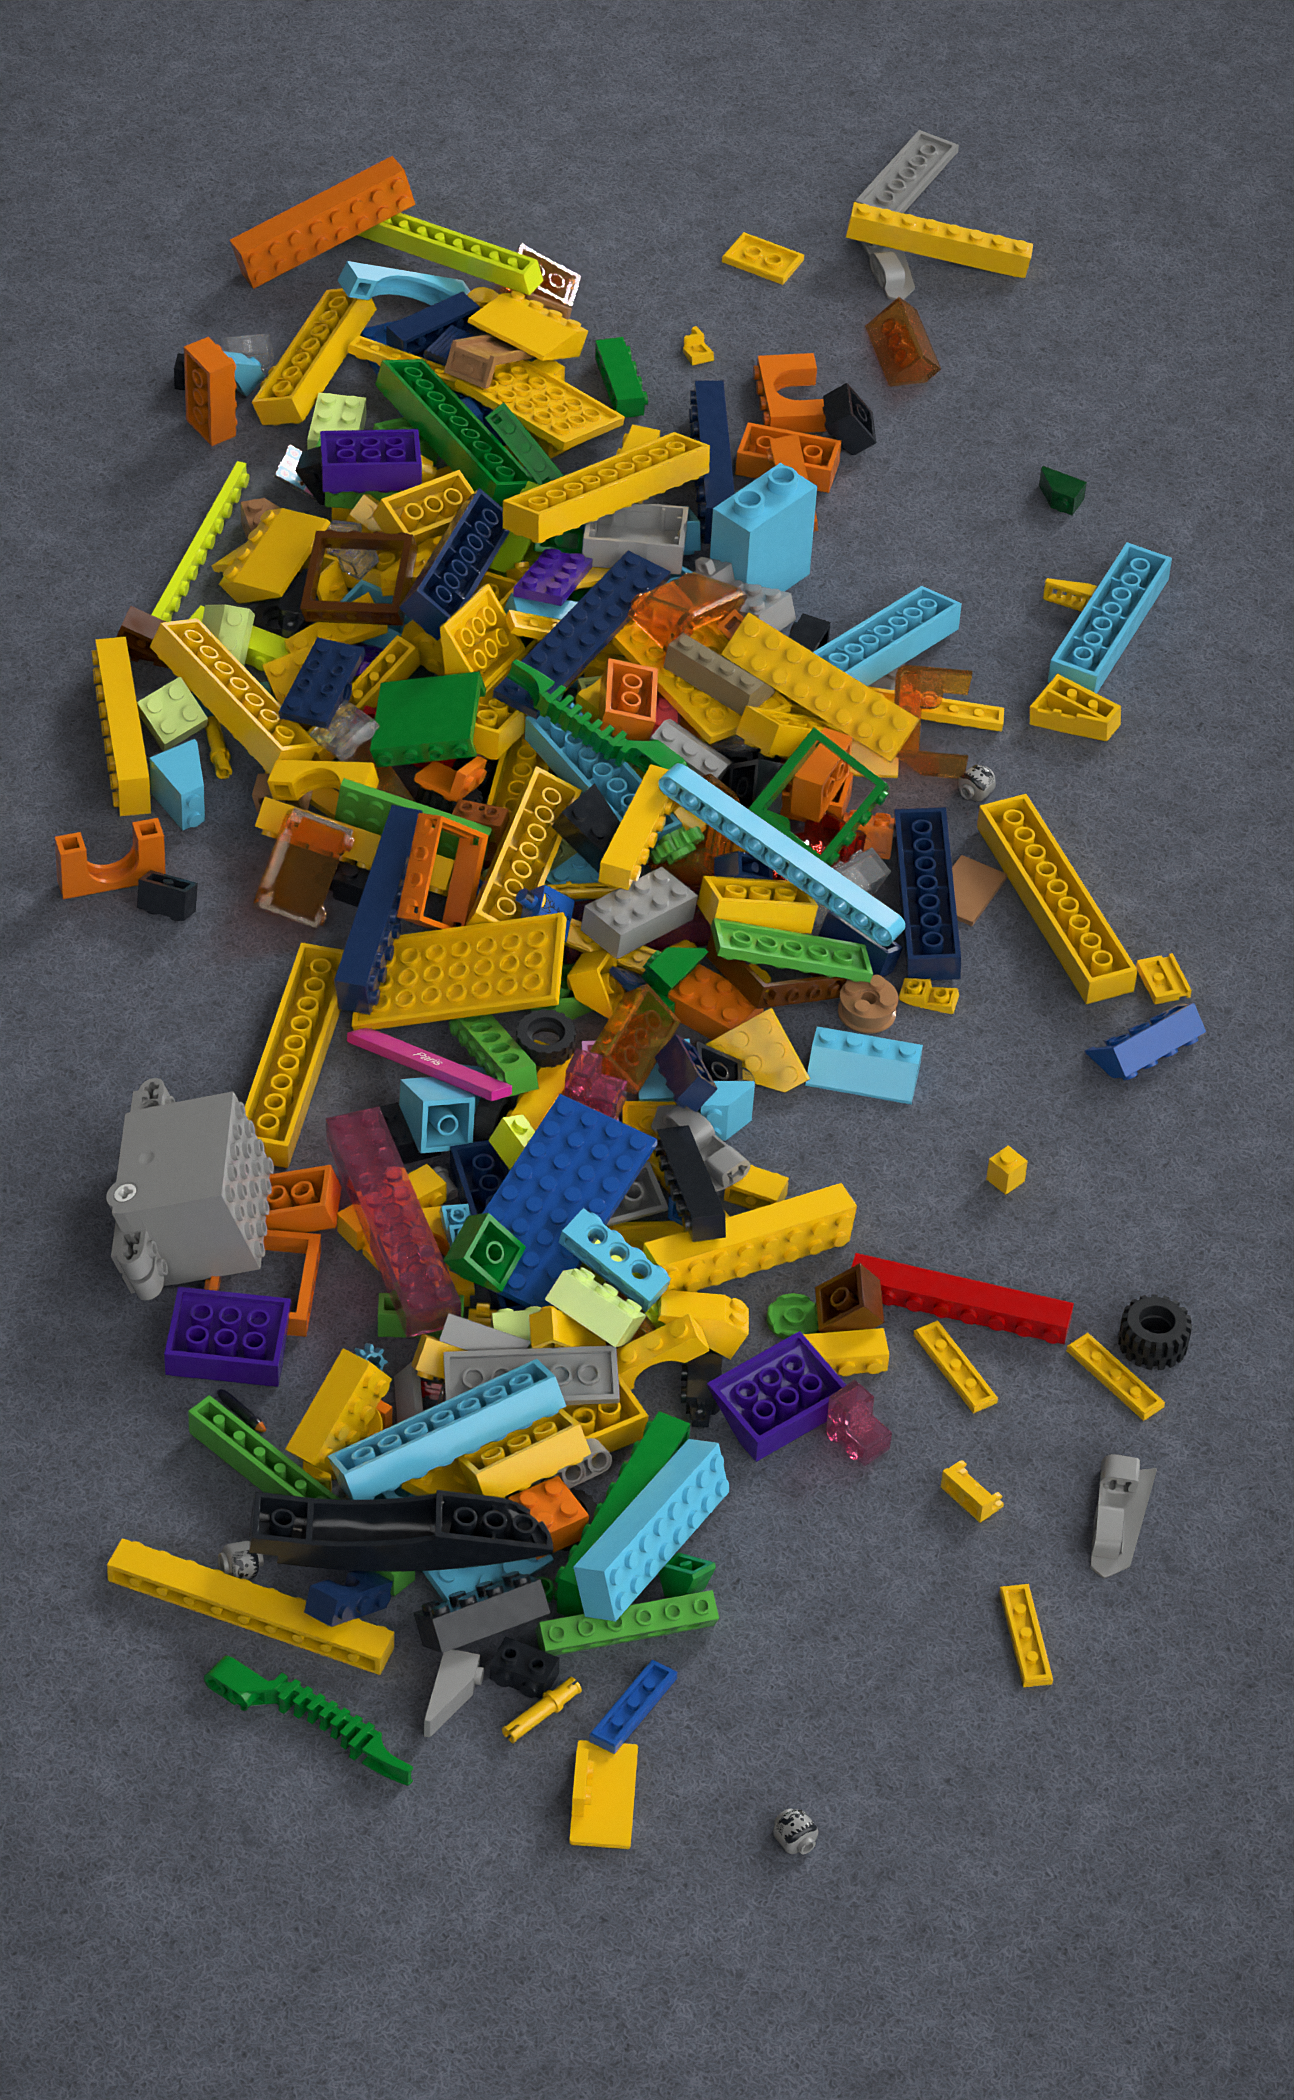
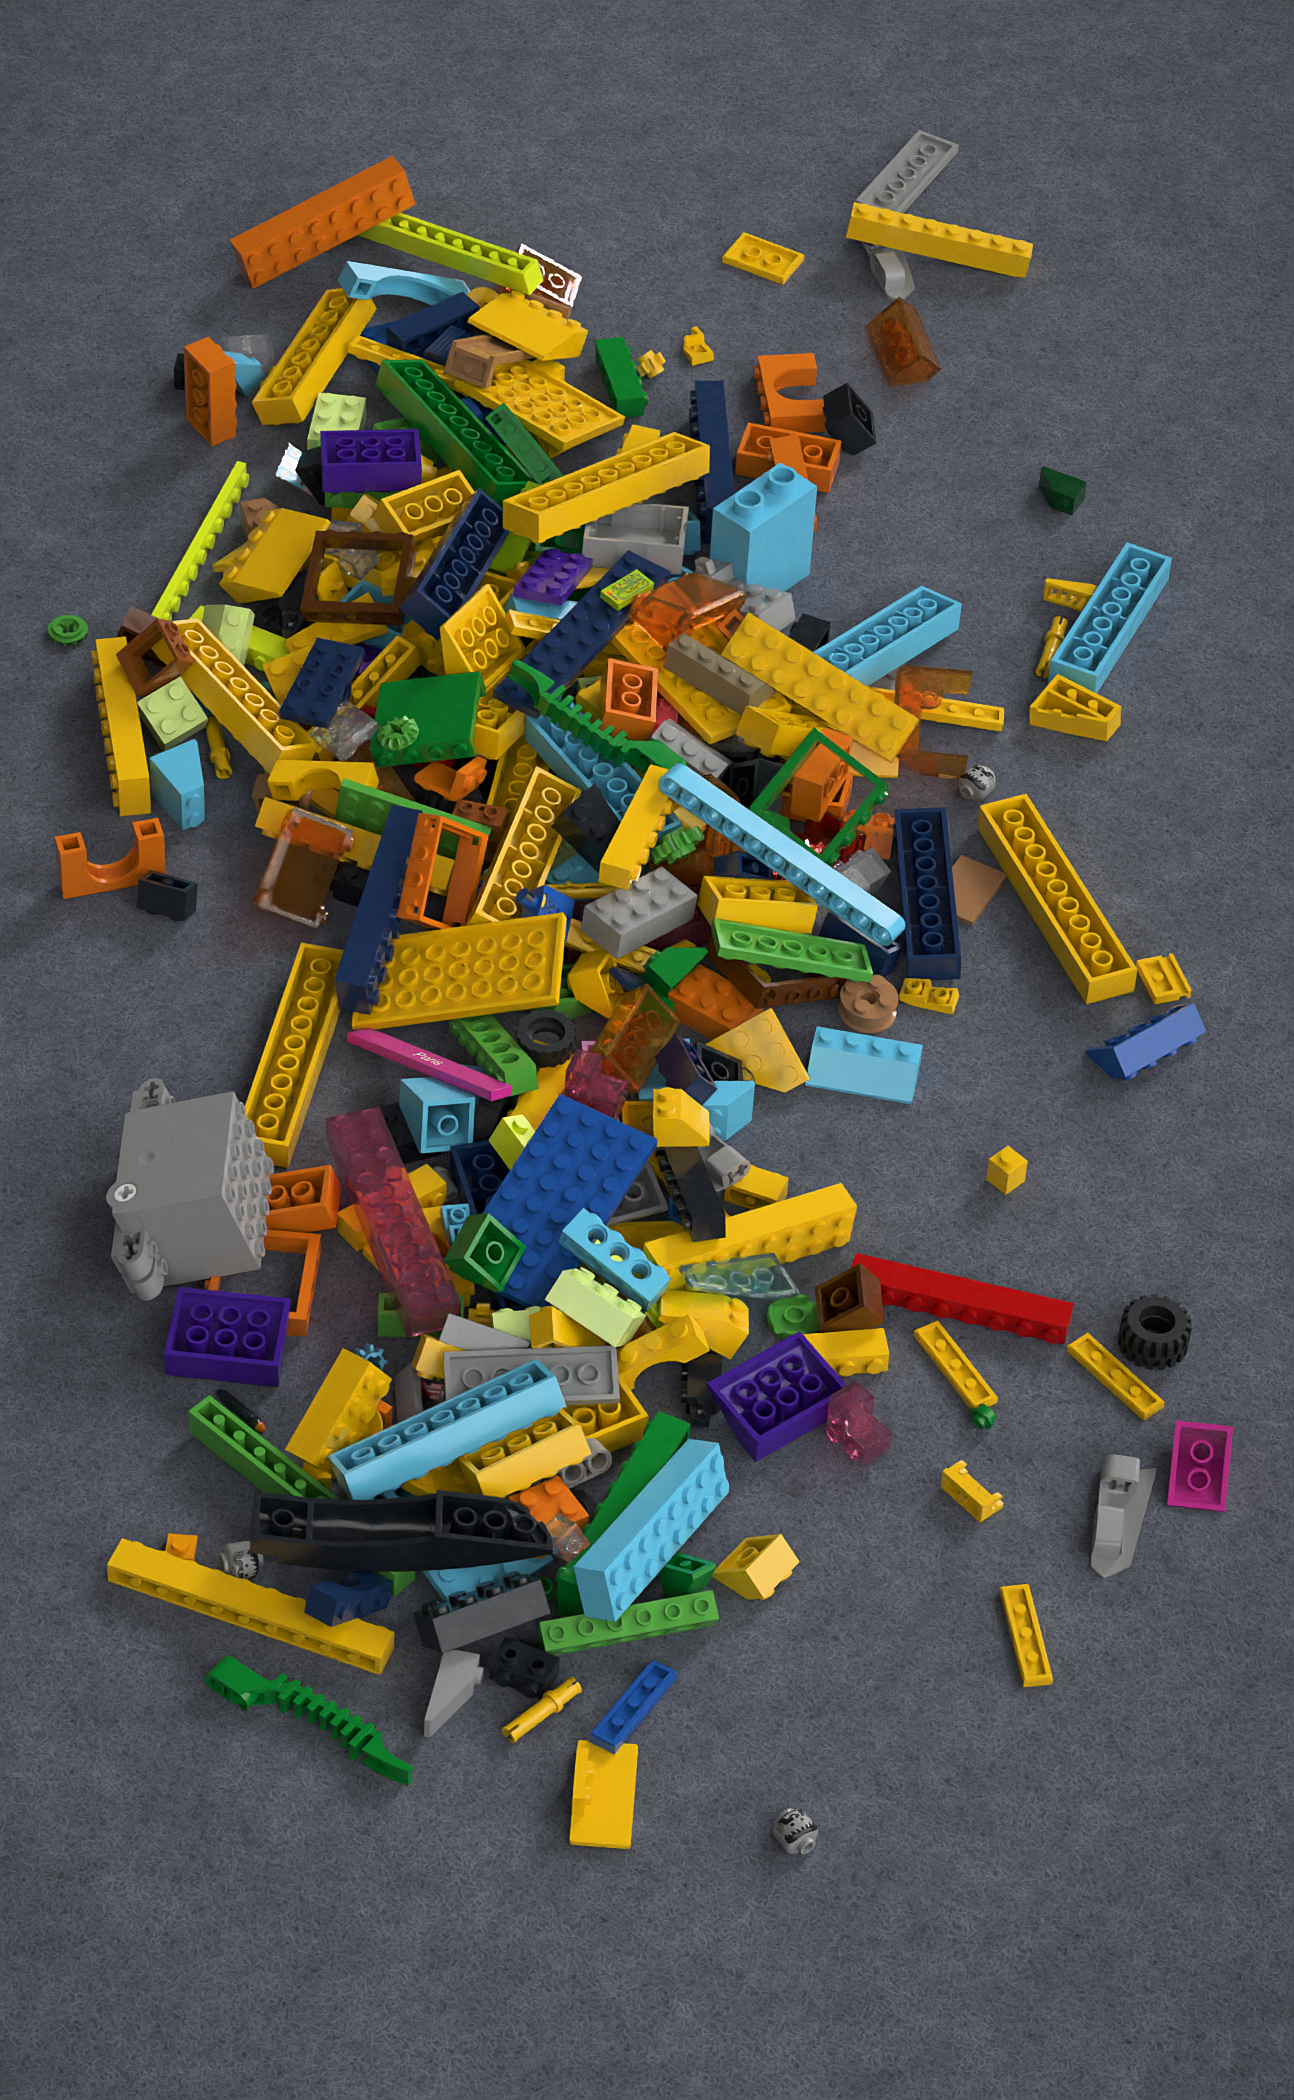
(67, 623): none -> bright green gear
(135, 667): none -> dark orange window
(182, 1546): none -> light orange plate
(395, 740): none -> bright green gear
(566, 1538): none -> clear brick
(625, 589): none -> lime tile
(650, 364): none -> yellow gear
(679, 1119): none -> yellow slope
(742, 1277): none -> clear light blue wedge
(757, 1566): none -> yellow slope
(983, 1416): none -> green plate
(1052, 642): none -> yellow pin
(1200, 1466): none -> dark pink slope

